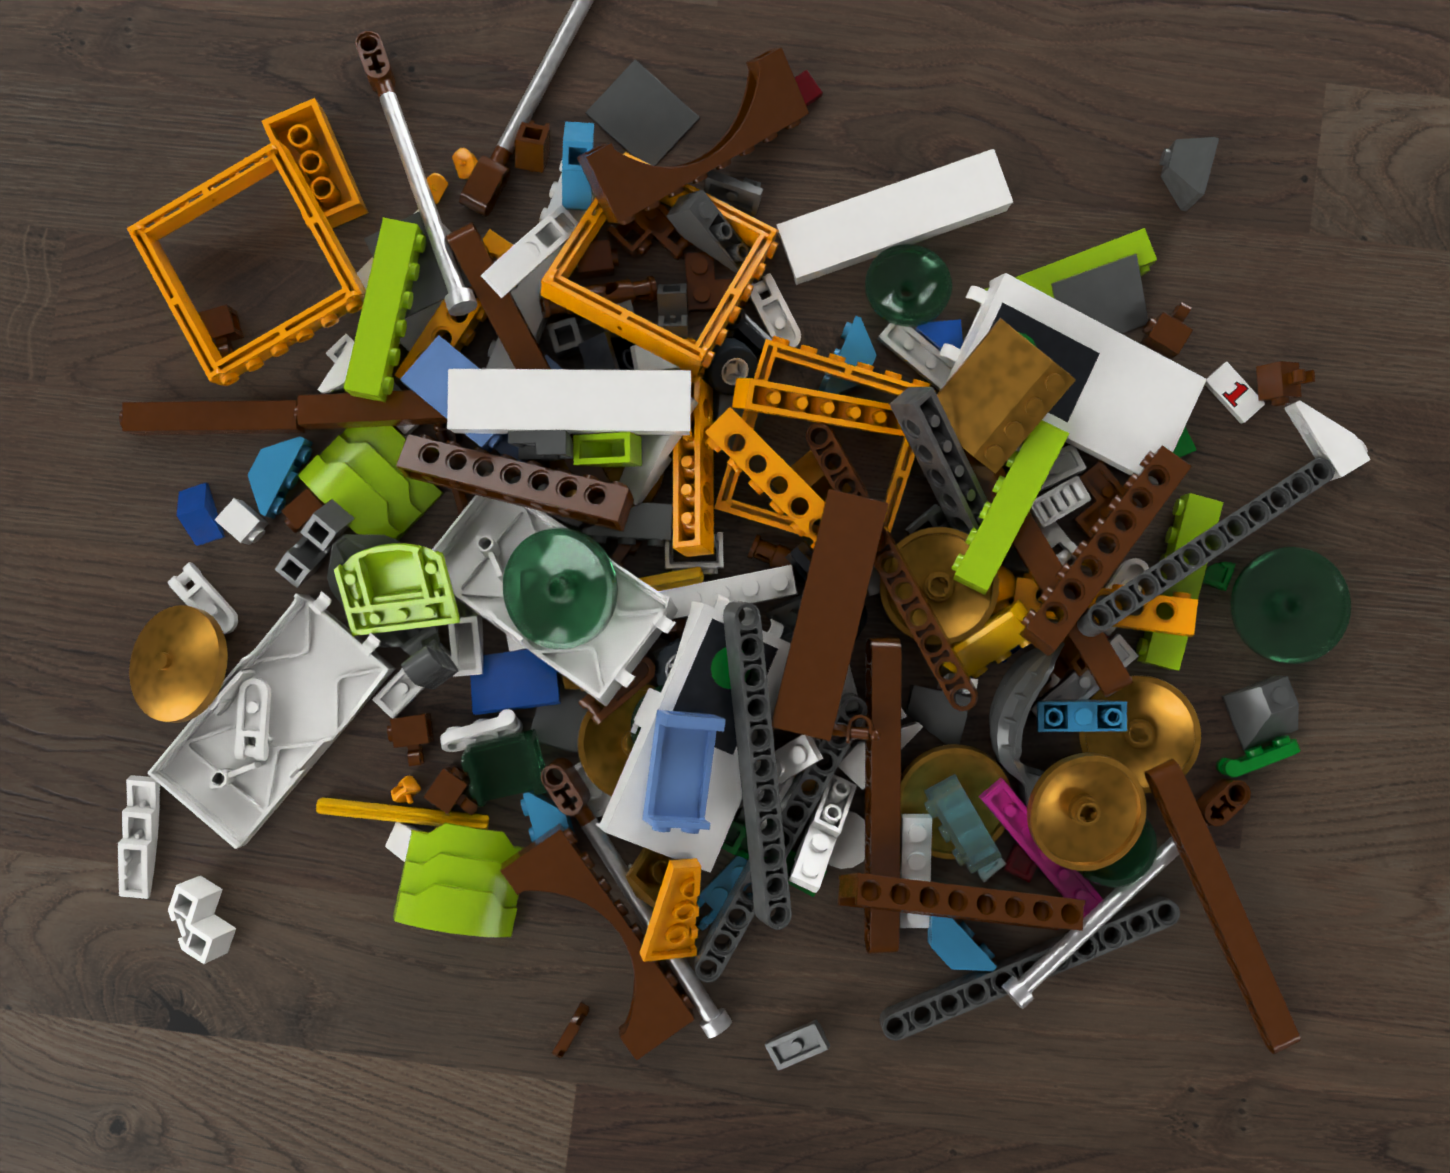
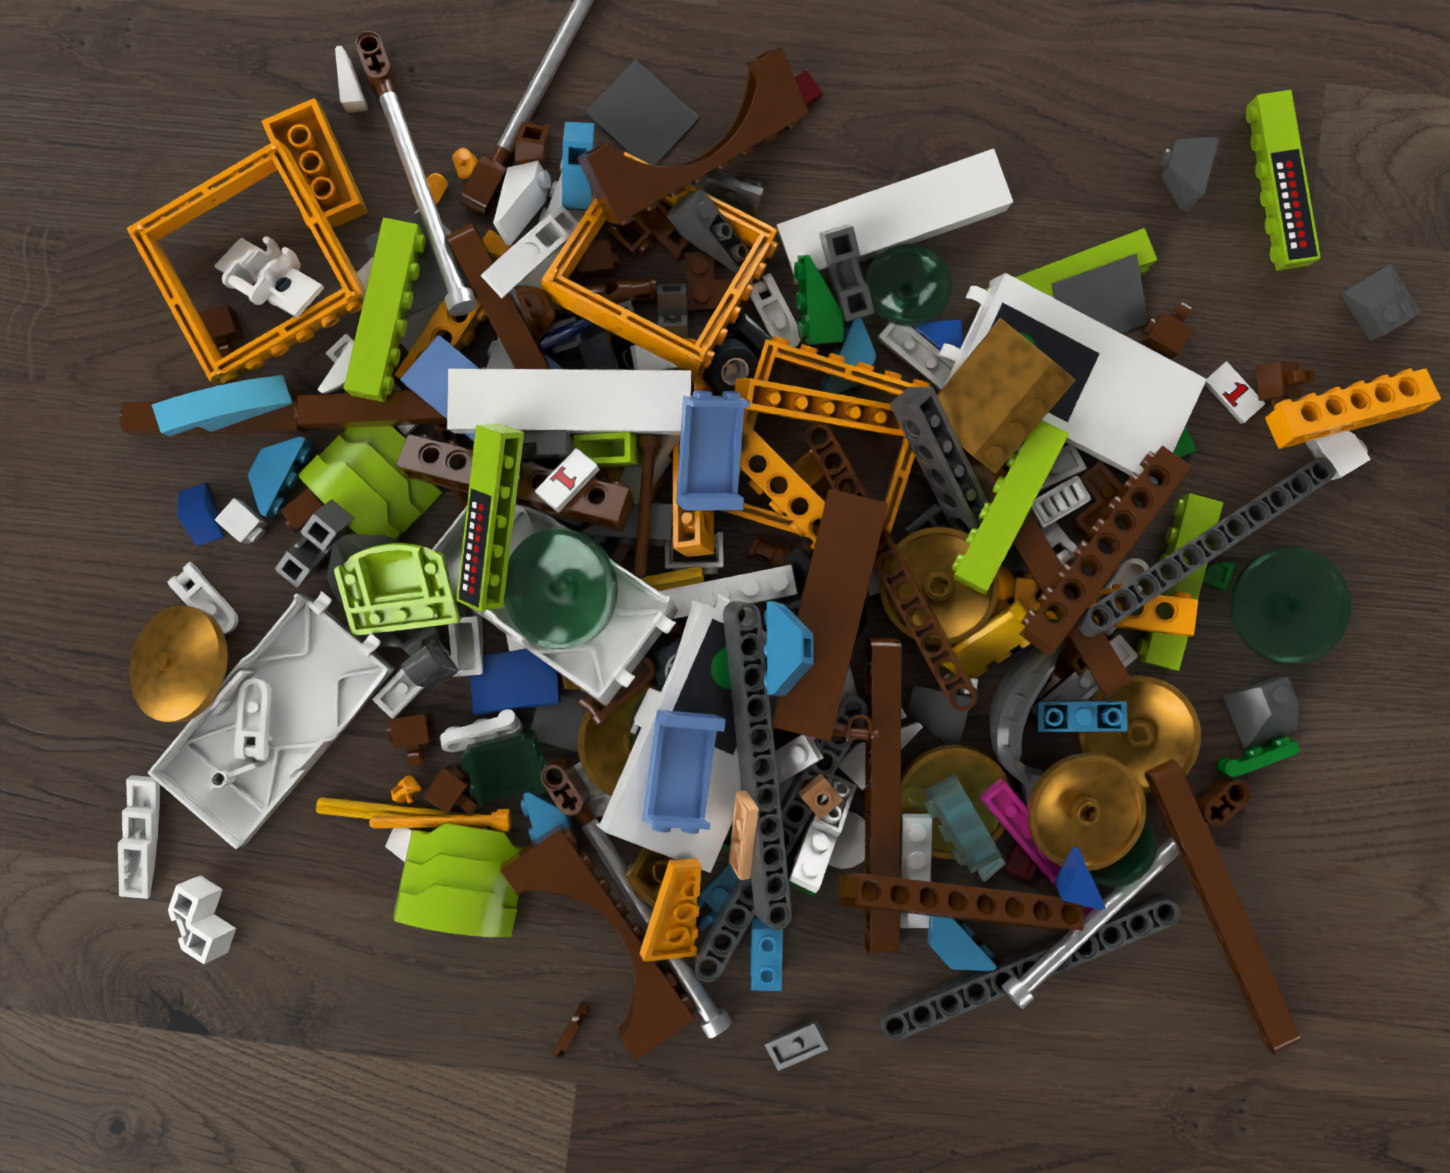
(222, 405): none -> medium azure slope
(274, 276): none -> white piece
(349, 87): none -> white slope
(489, 516): none -> lime brick
(497, 821): none -> light orange piece
(521, 198): none -> white slope
(536, 307): none -> reddish brown tile
(565, 333): none -> clear blue piece
(567, 480): none -> white tile
(649, 448): none -> reddish brown piece
(710, 451): none -> medium blue panel
(743, 834): none -> light nougat tile
(765, 957): none -> dark azure panel
(786, 649): none -> dark azure slope
(816, 787): none -> medium nougat plate
(820, 313): none -> green slope
(847, 282): none -> dark grey arch
(1076, 882): none -> blue slope
(1283, 180): none -> lime brick
(1352, 407): none -> light orange brick
(1380, 303): none -> dark grey slope

